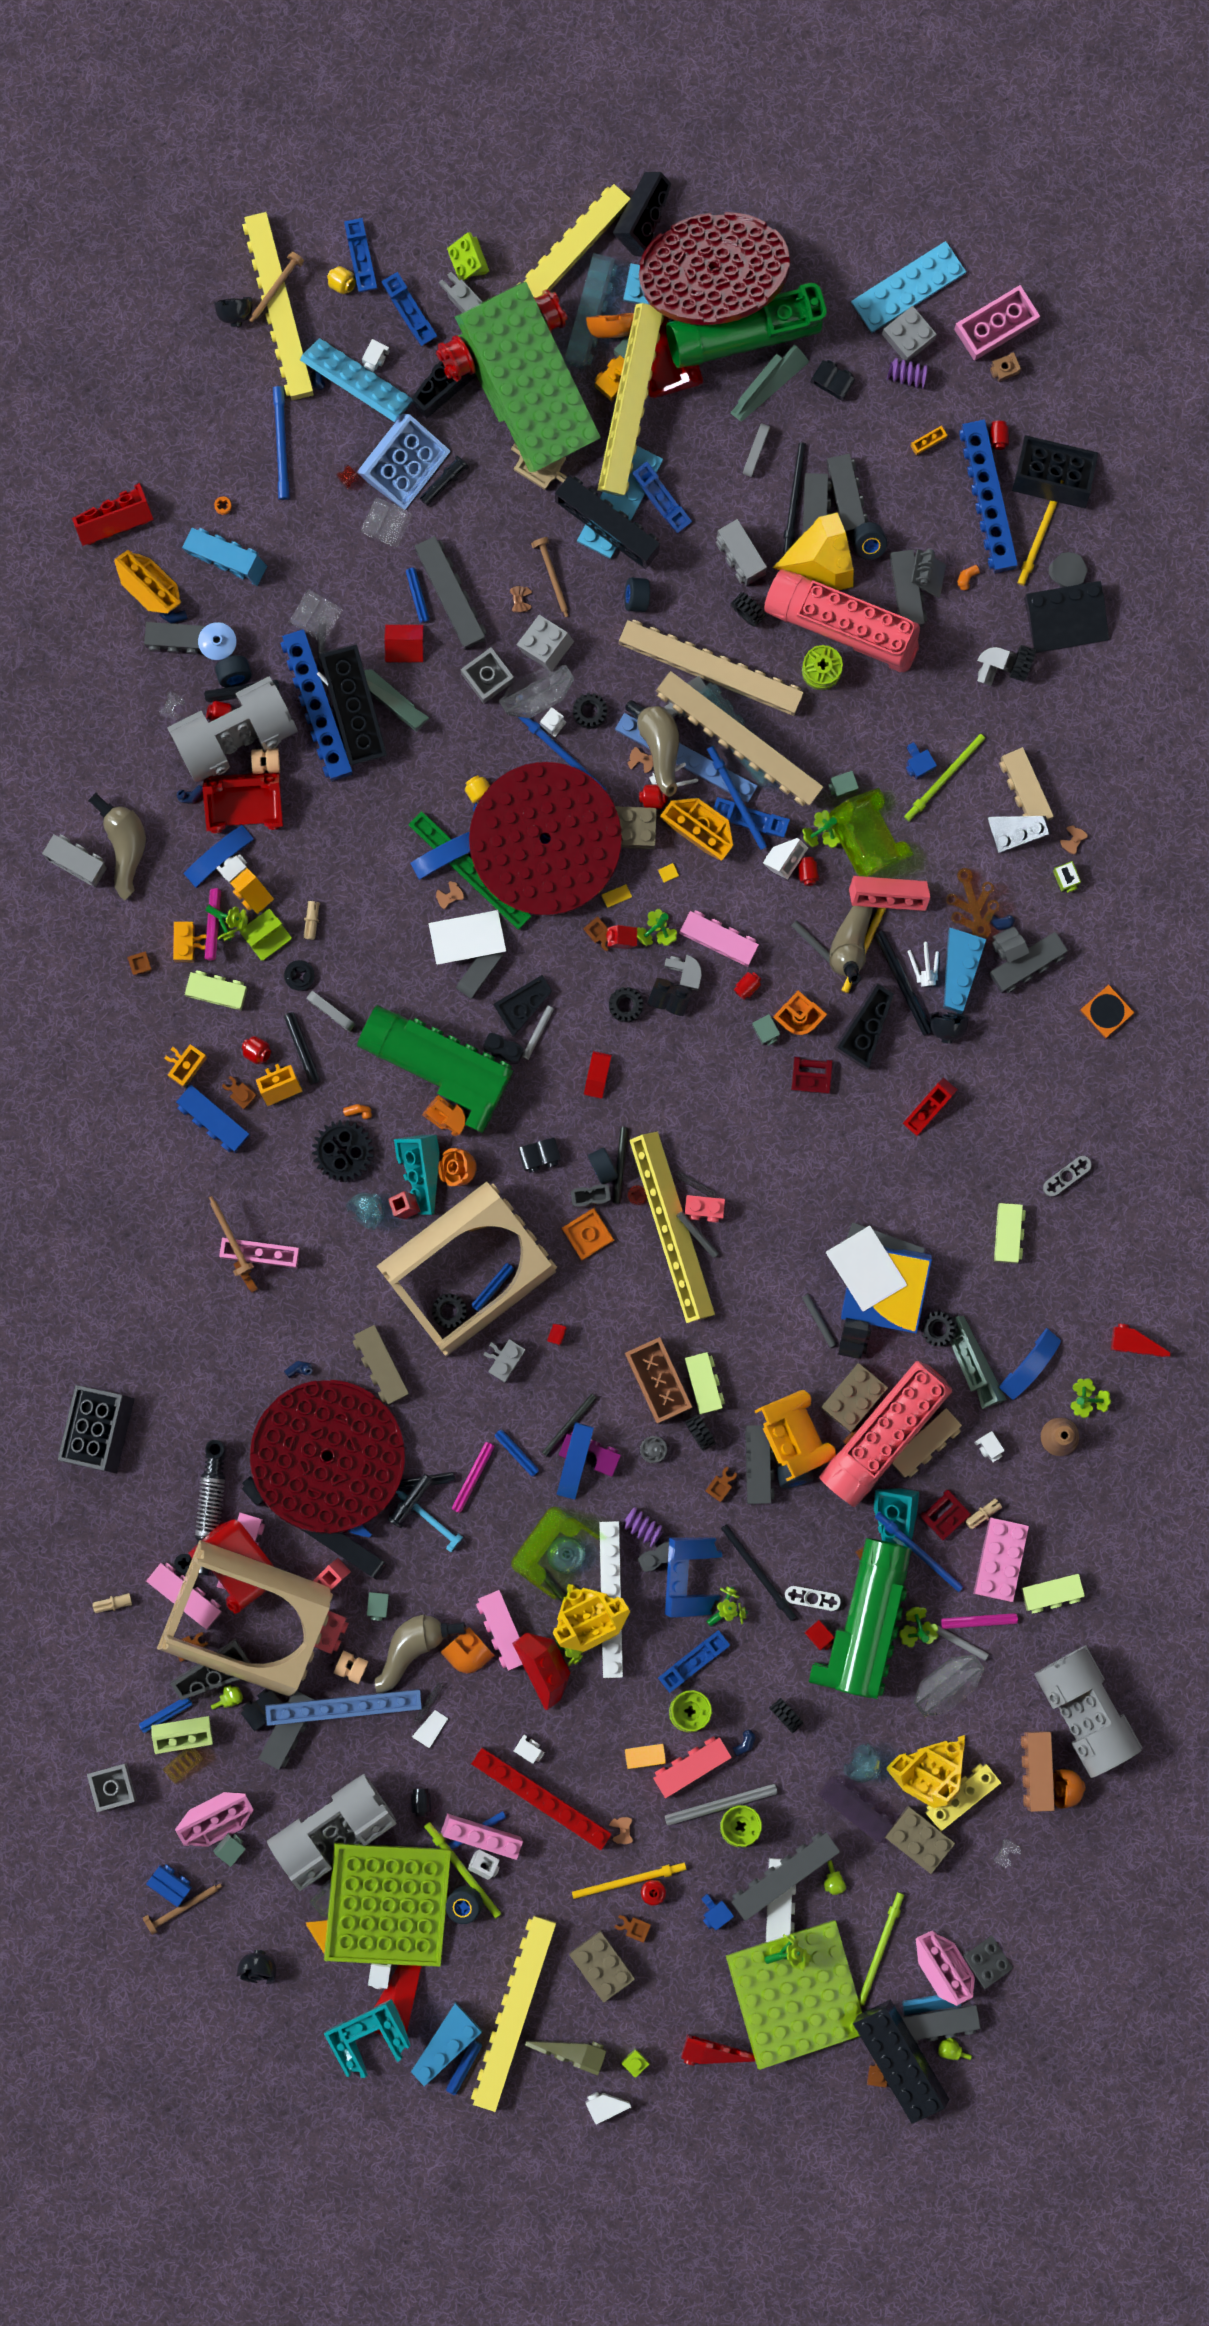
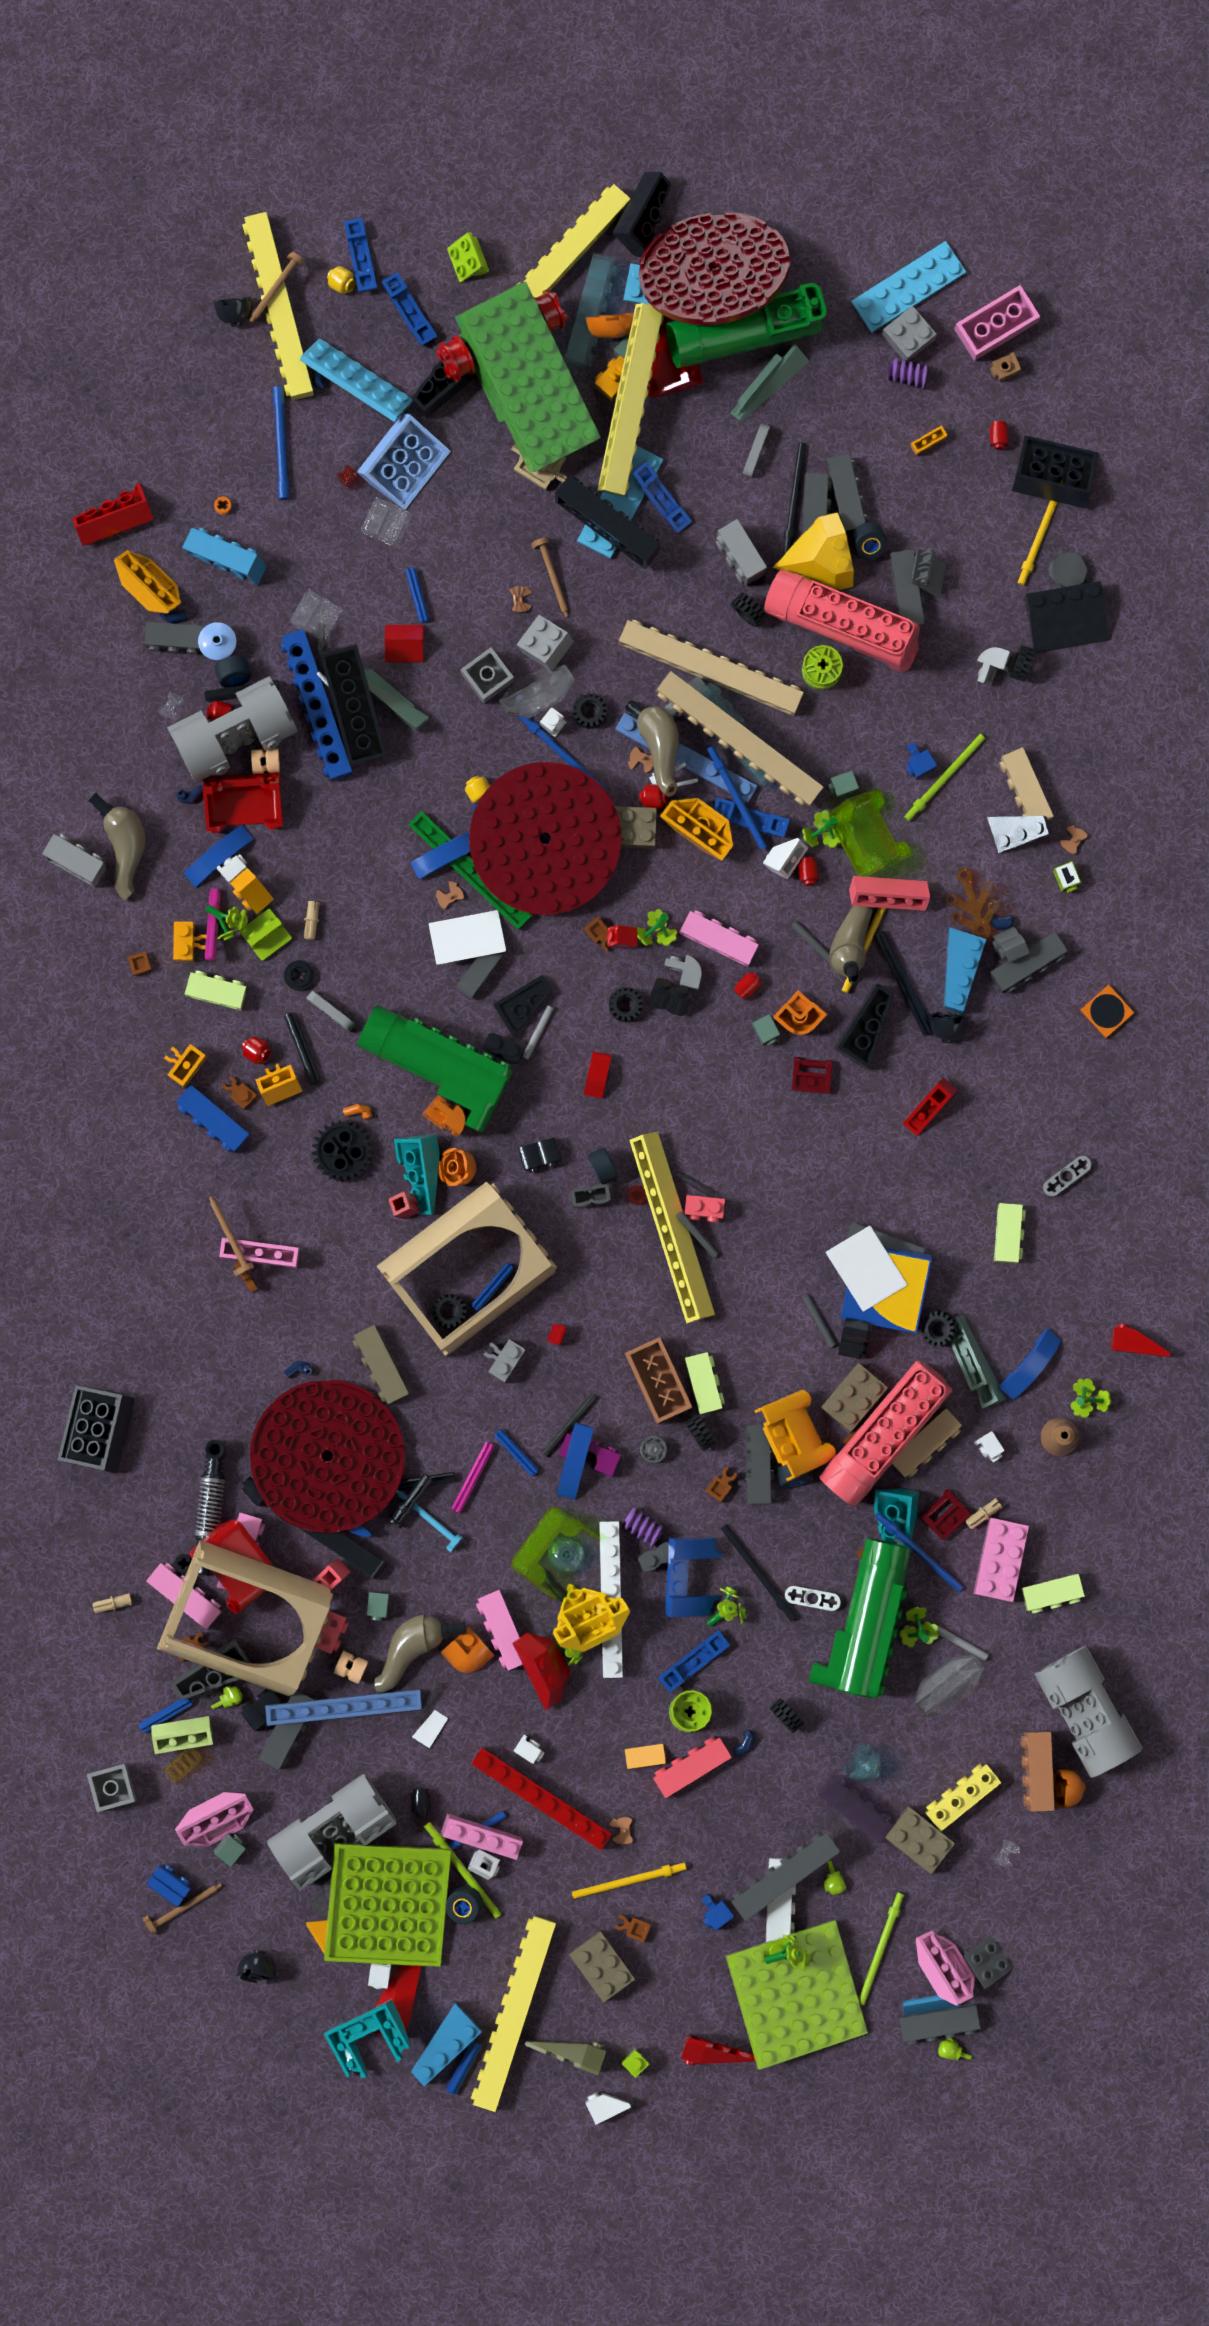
(367, 1209): clear light blue cylinder -> none
(375, 355): white brick -> none
(449, 592): dark grey brick -> none
(450, 474): black pin -> none
(460, 293): light grey hinge -> none
(587, 1234): orange tile -> none
(620, 1165): pearl dark grey bar -> none
(623, 893): yellow sticker -> none
(637, 594): black wheel -> none
(658, 1887): red head -> none
(721, 1804): light grey axle -> none
(743, 1815): lime wheel -> none
(819, 1635): red brick -> none
(833, 380): black brick -> none
(875, 2077): dark orange plate -> none
(901, 2061): black brick -> none
(929, 976): white plant -> none
(931, 1772): yellow wedge -> none
(965, 575): orange arm -> none
(974, 1621): dark pink axle -> none
(978, 431): blue brick -> none

